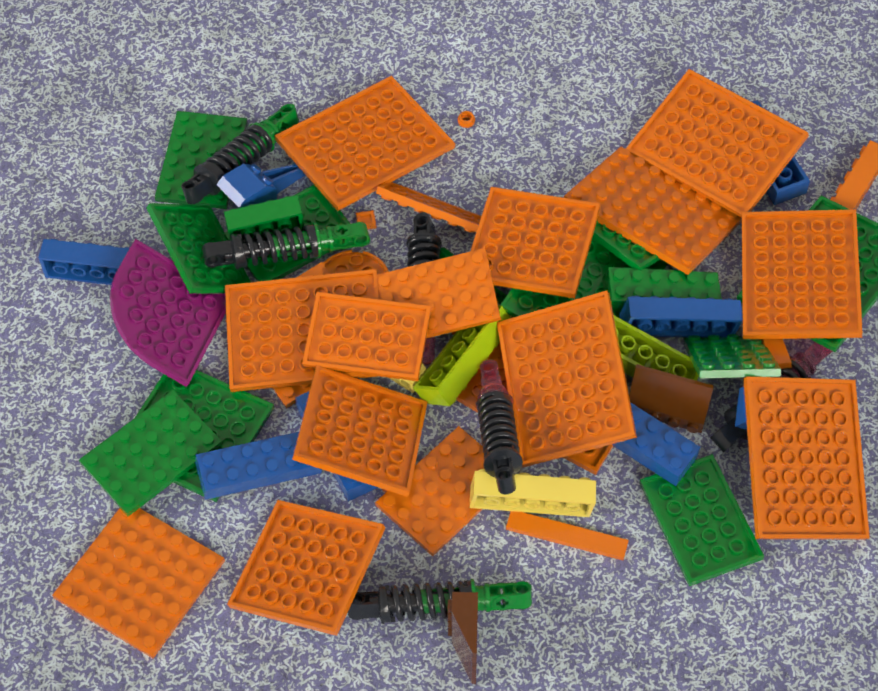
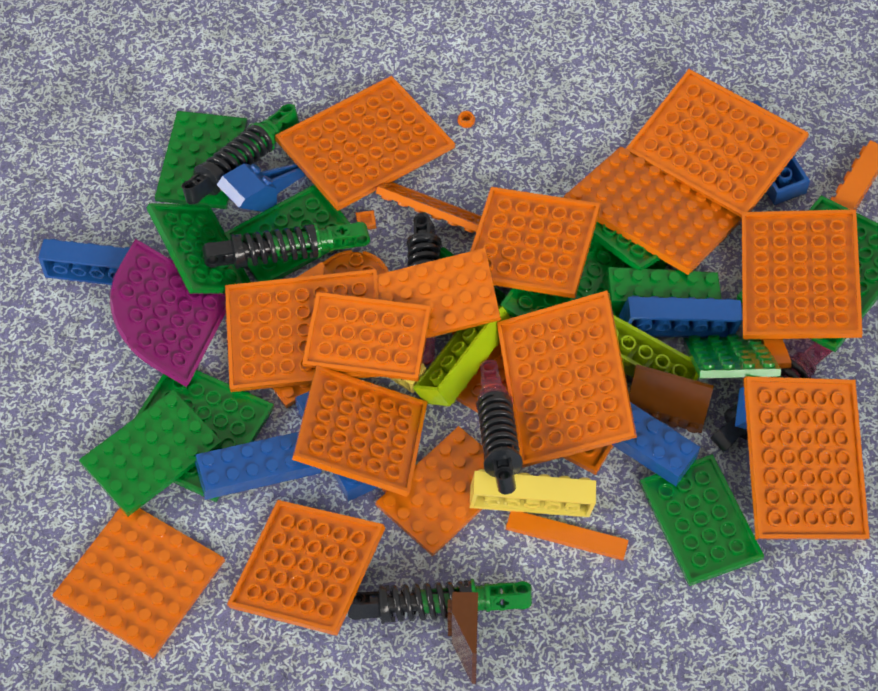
(265, 216): green brick -> none

